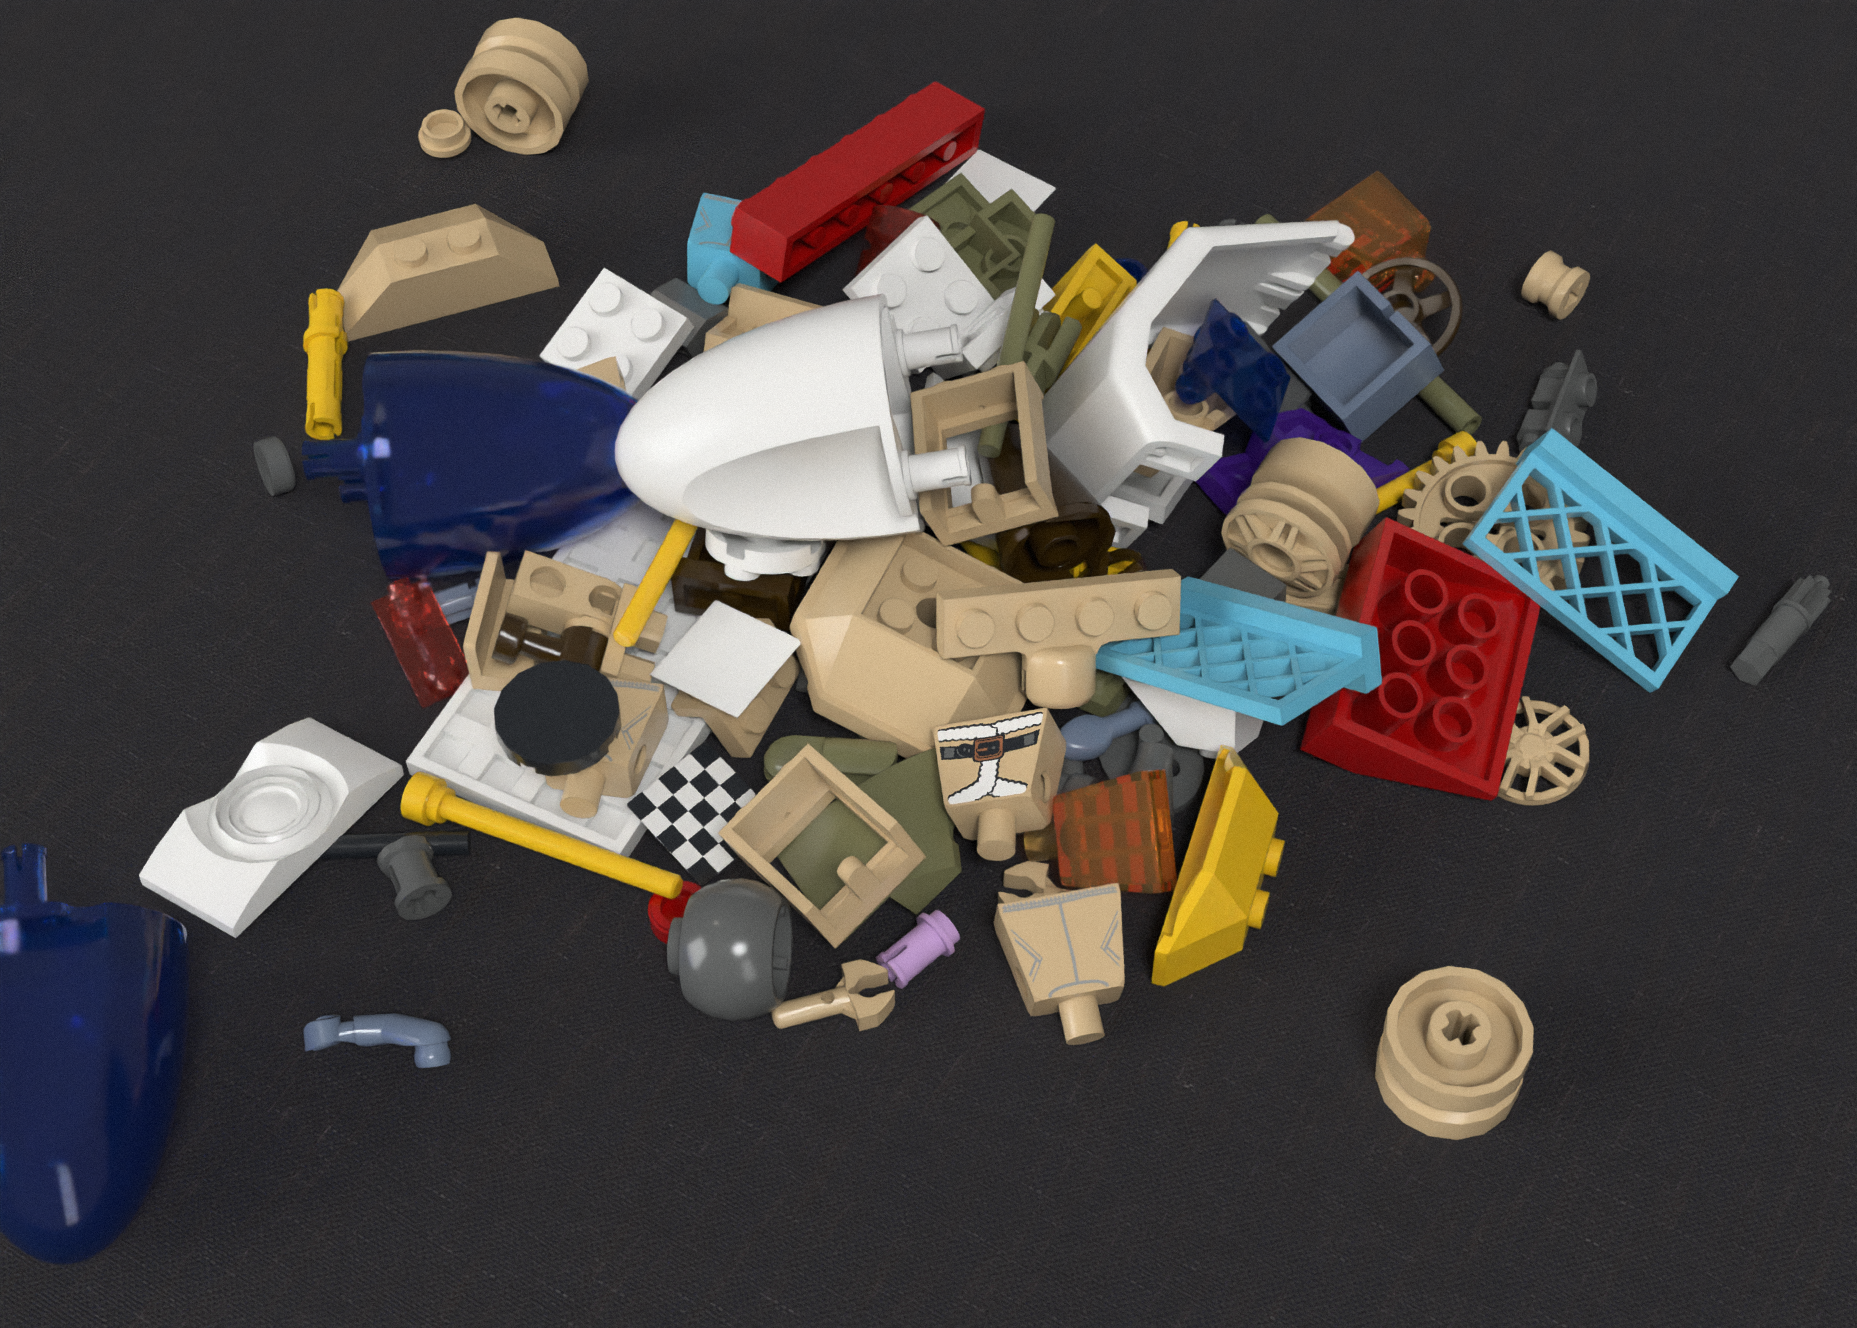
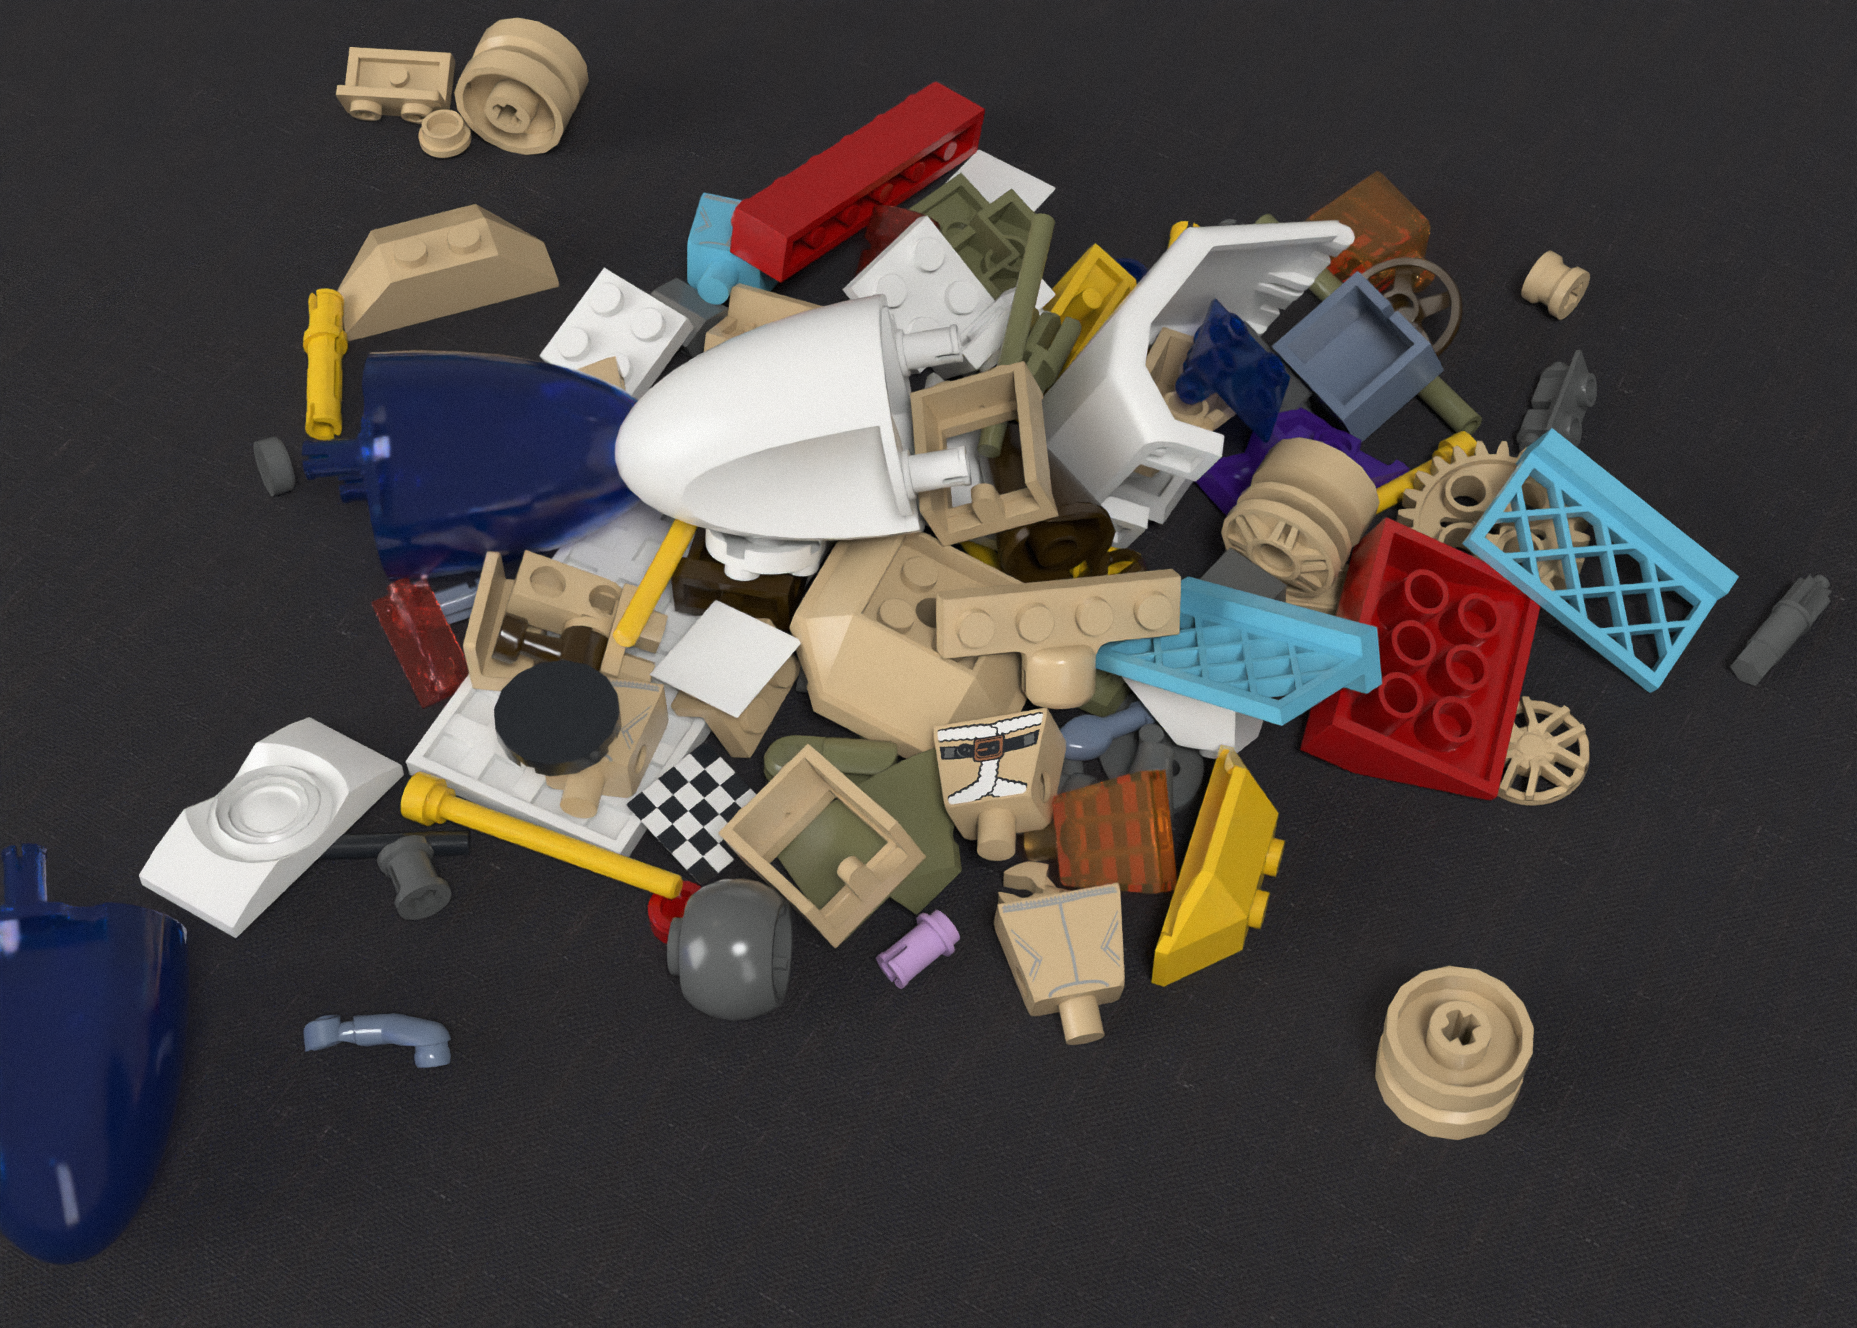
(396, 83): none -> tan bracket
(843, 999): tan bar -> none

